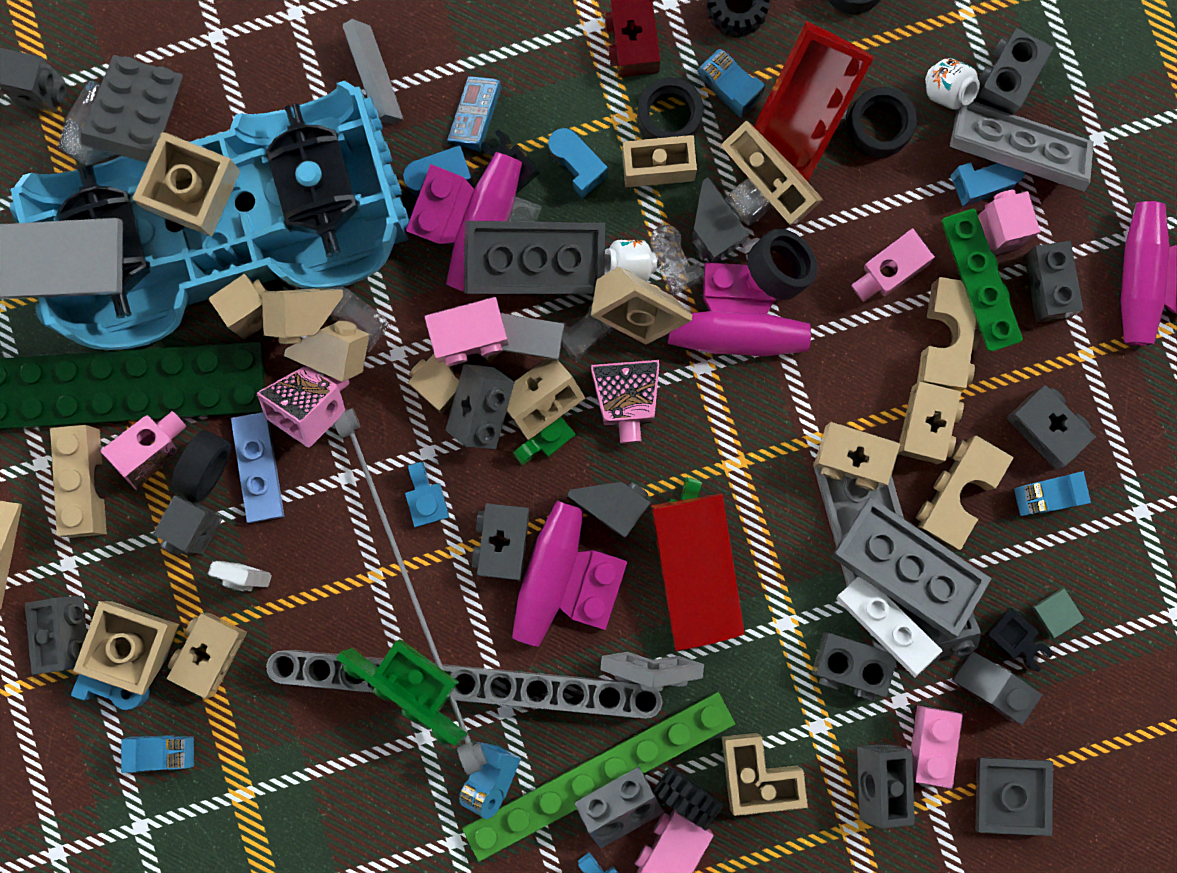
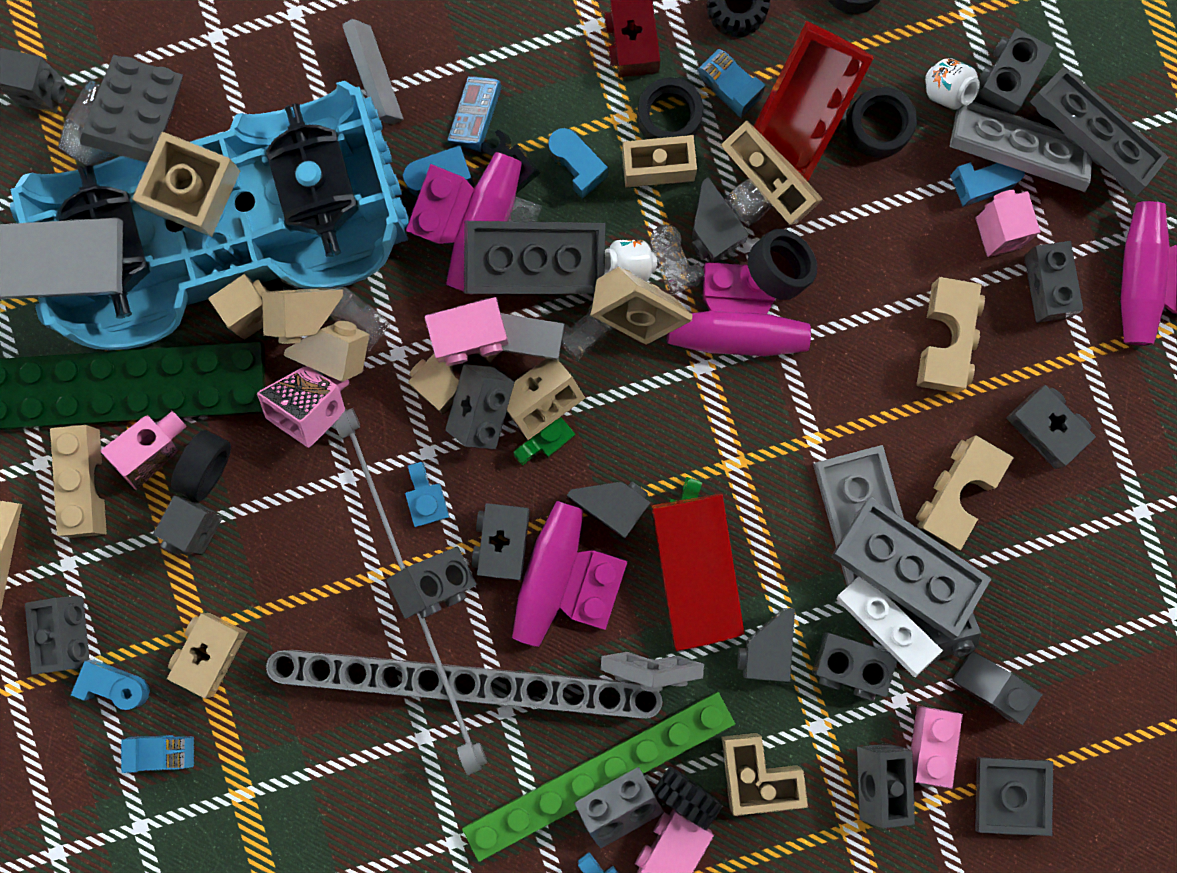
(125, 647): tan slope -> none
(239, 576): white plate -> none
(257, 467): light blue plate -> none
(412, 684): green bracket -> none
(432, 582): none -> dark grey brick
(489, 786): dark azure leg -> none
(627, 395): torso -> none
(769, 649): none -> dark grey slope
(877, 452): tan brick -> none
(905, 256): bright pink torso -> none
(928, 402): tan brick -> none
(982, 280): green bracket -> none
(1016, 636): black plate -> none
(1052, 494): dark azure leg -> none
(1057, 613): sand green tile -> none
(1099, 130): none -> dark grey plate

